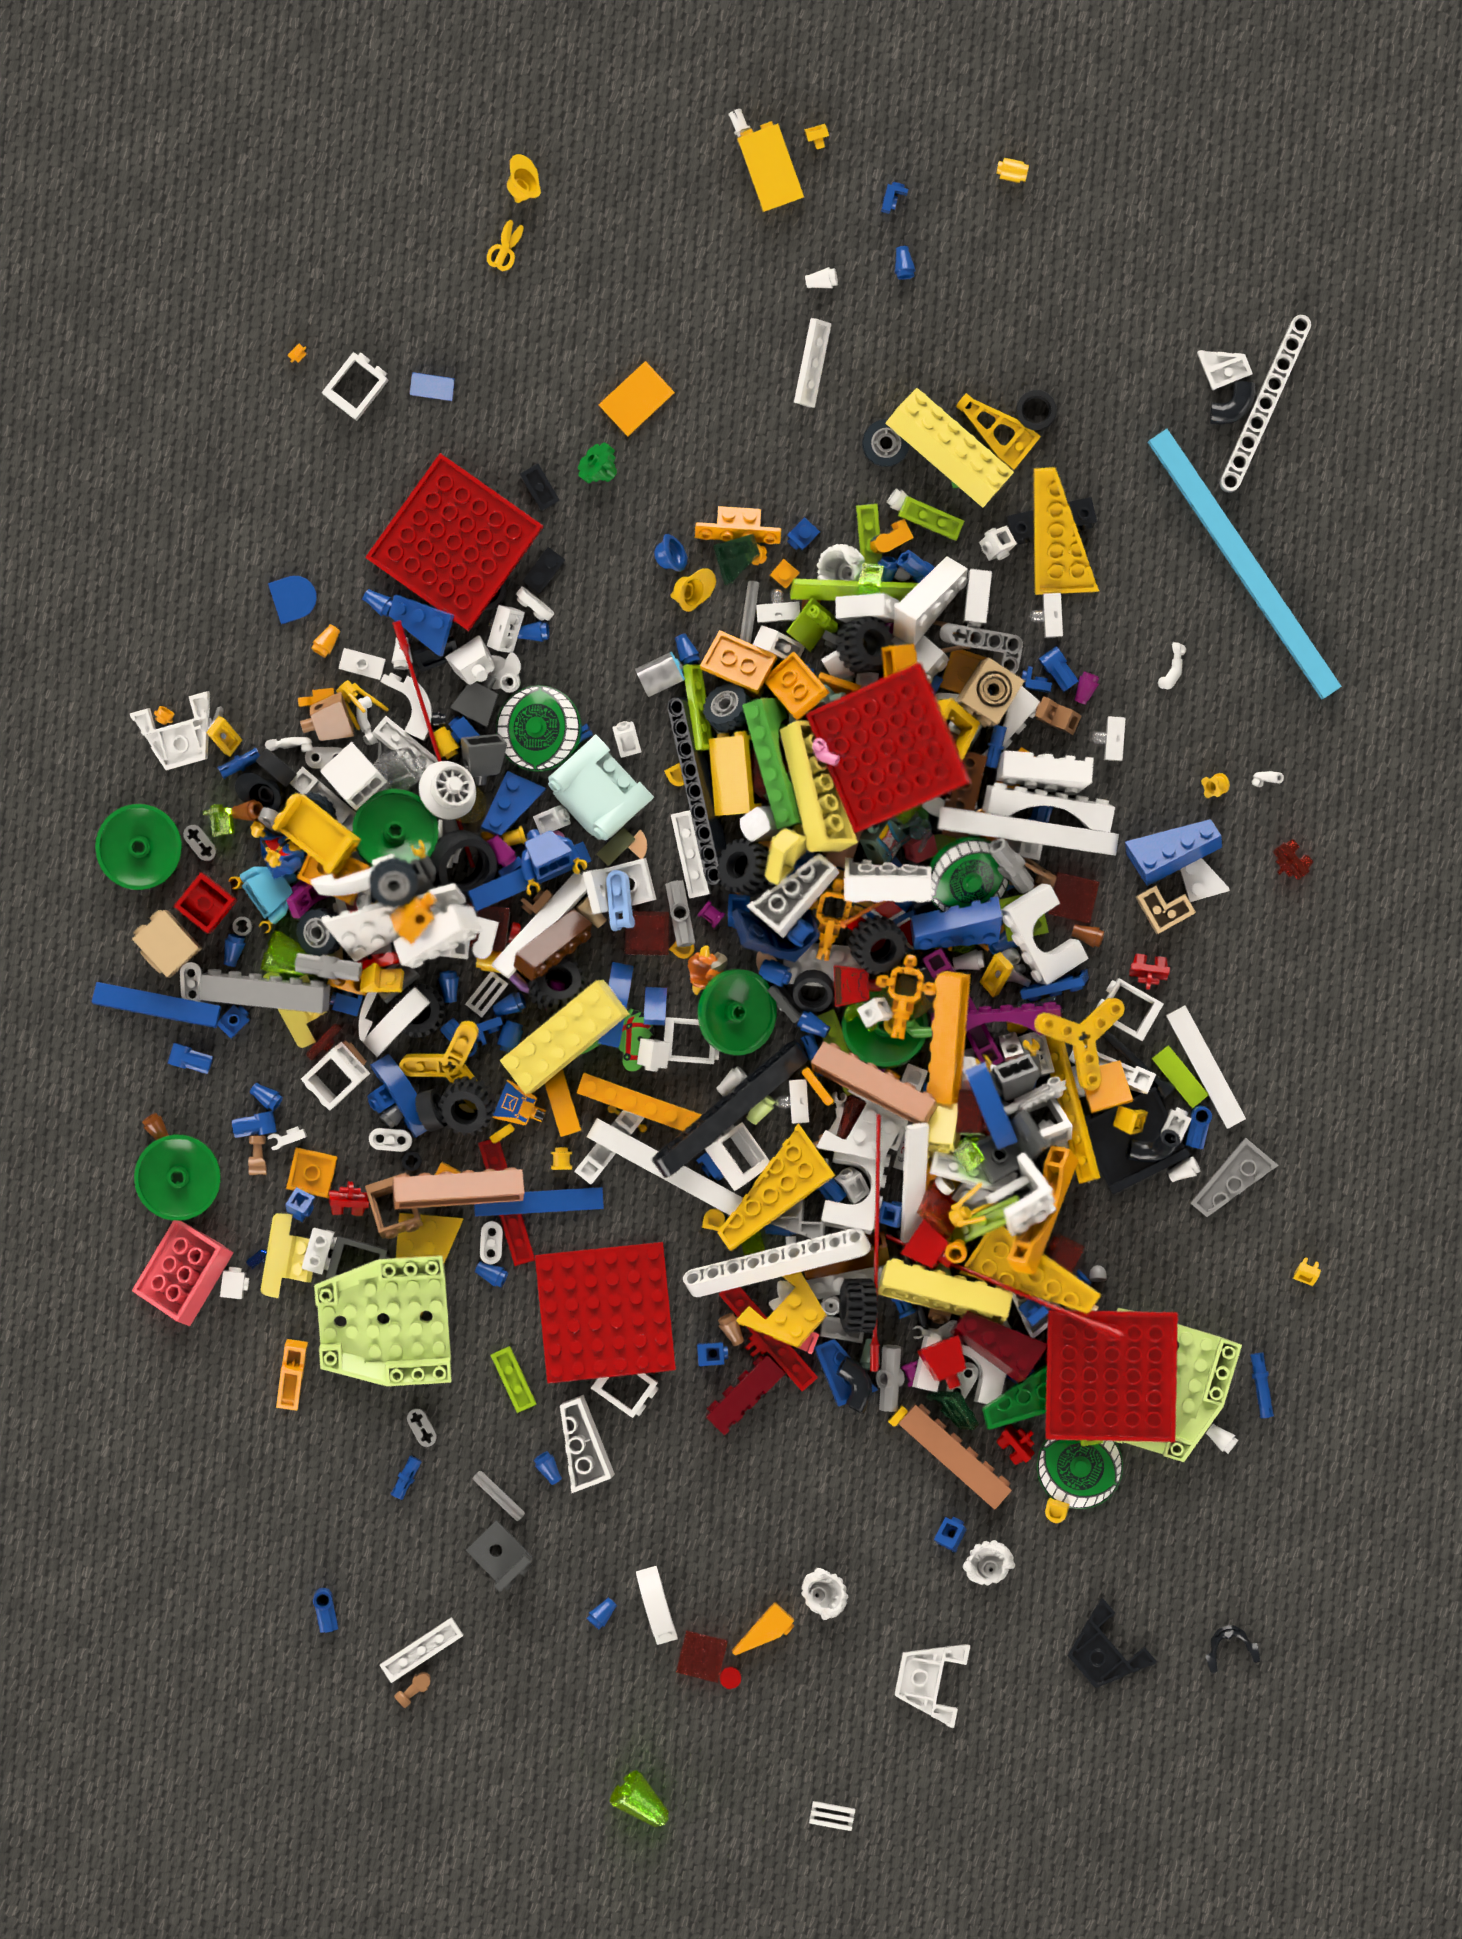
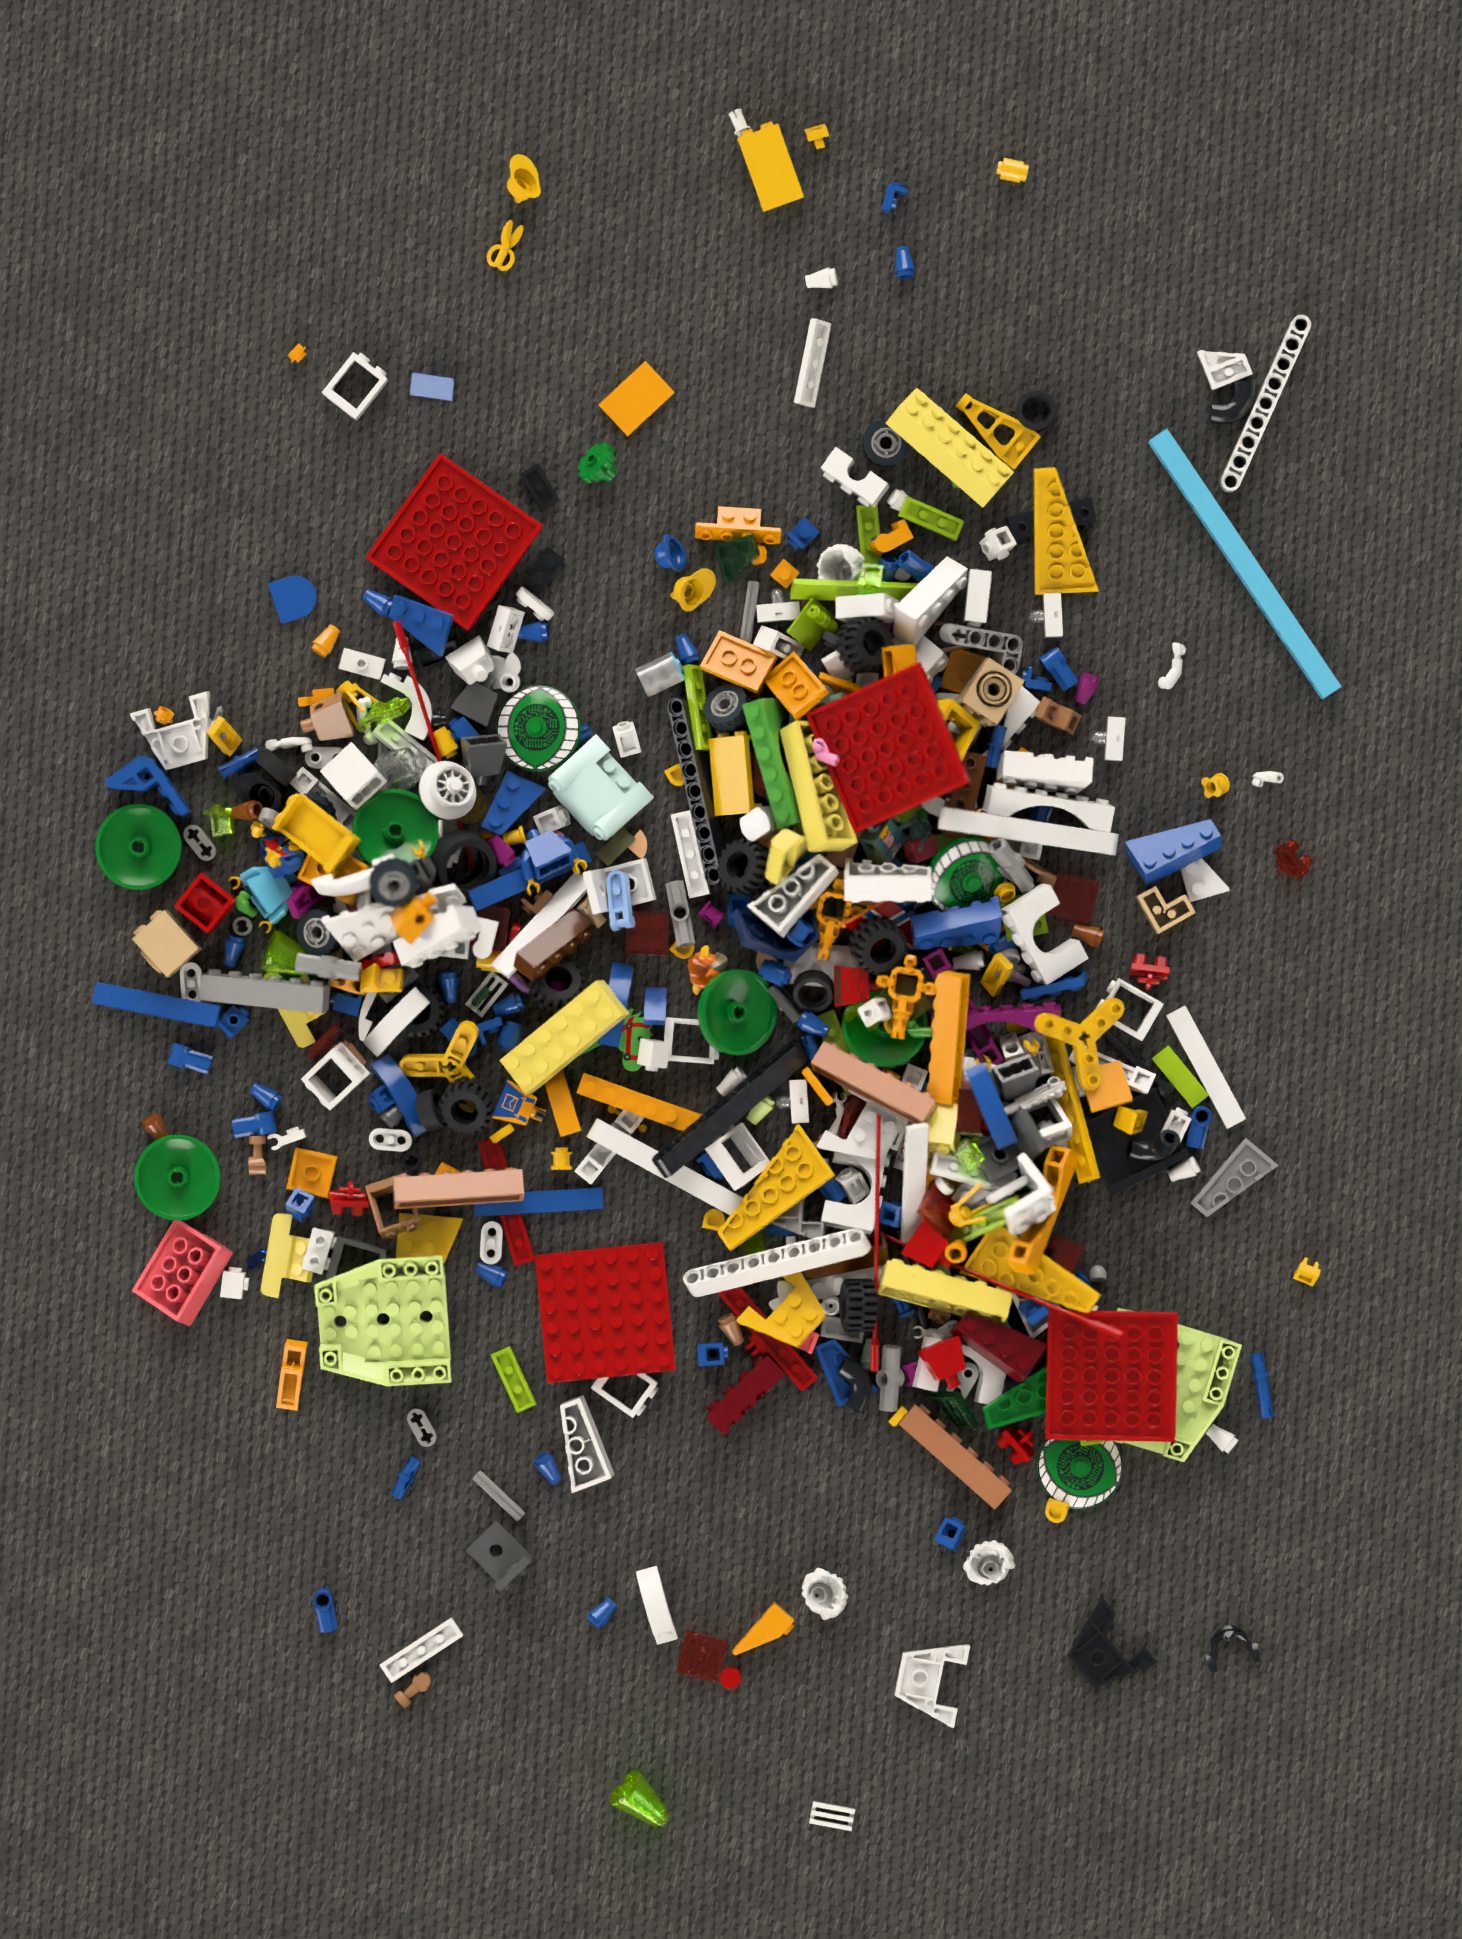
(133, 779): none -> blue bracket
(243, 904): none -> bright green arm
(383, 712): none -> clear neon green wing
(481, 996): none -> clear green tile
(868, 490): none -> white arch
(1005, 892): none -> yellow plate

